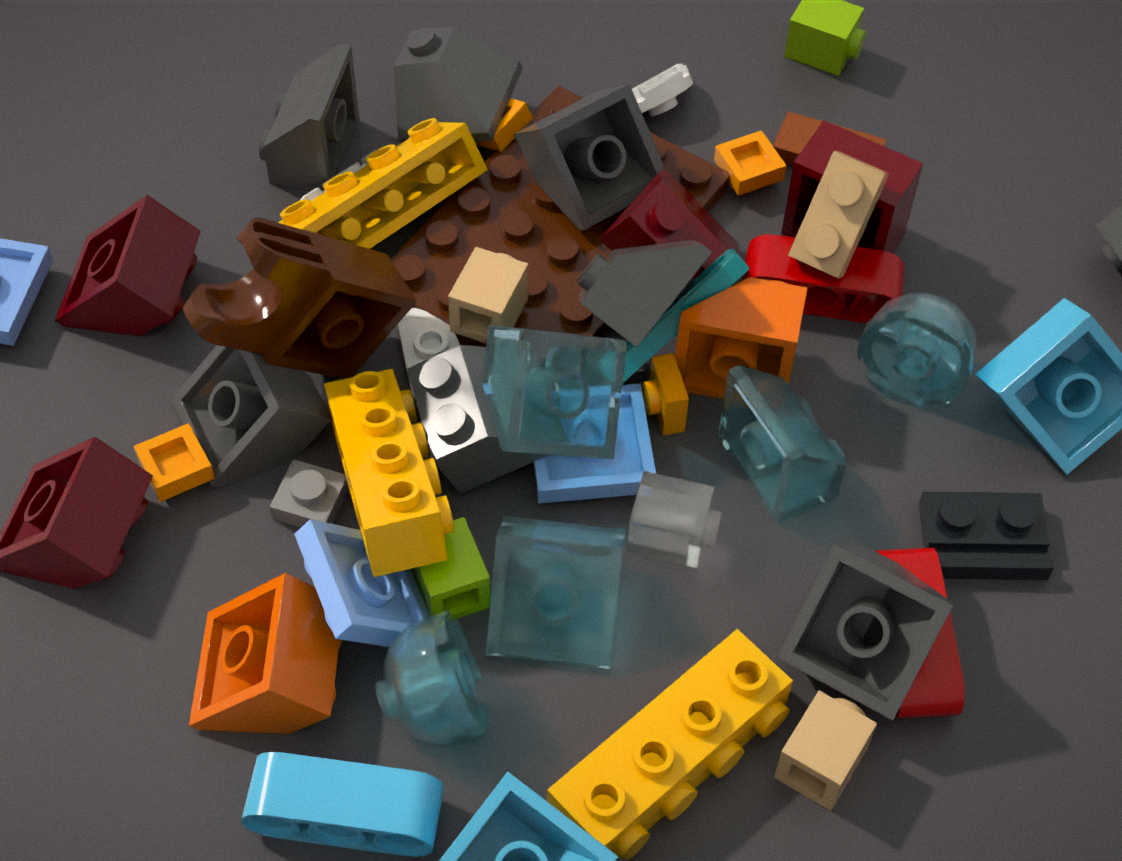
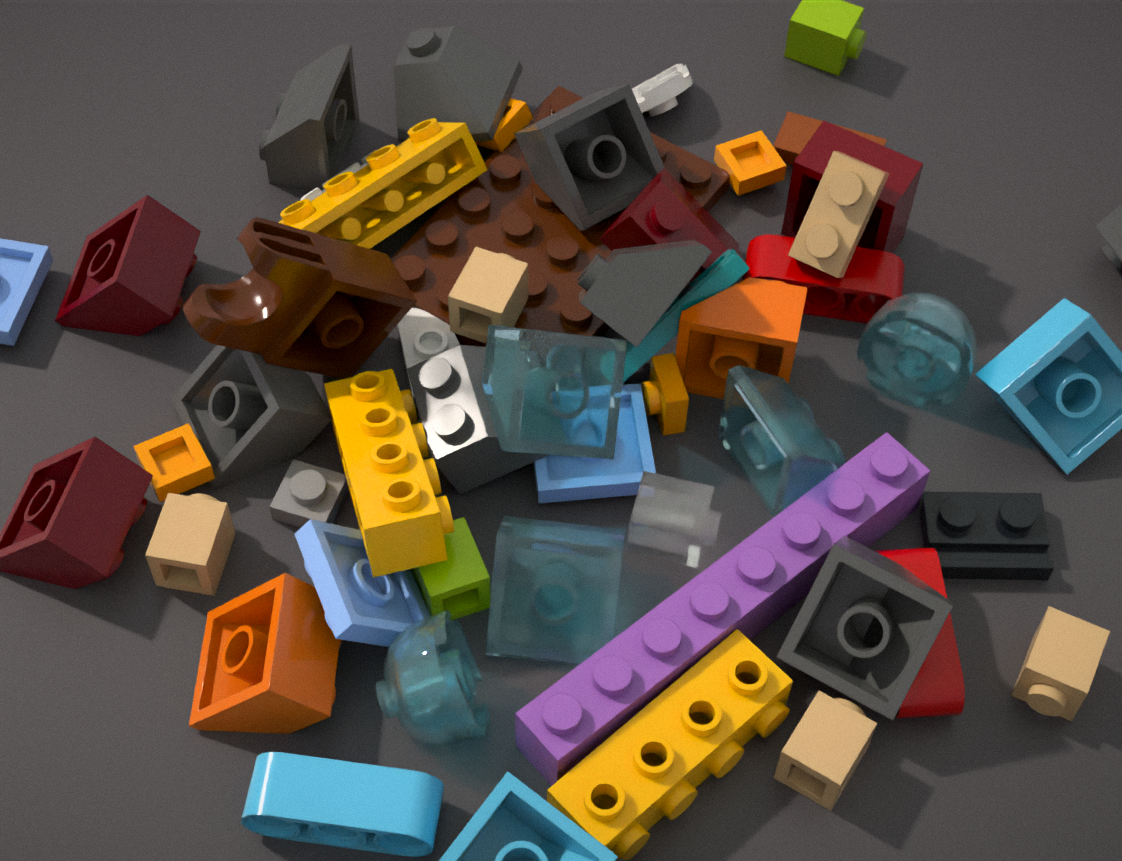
(191, 543): none -> tan brick
(738, 591): none -> medium lavender brick
(1060, 664): none -> tan brick

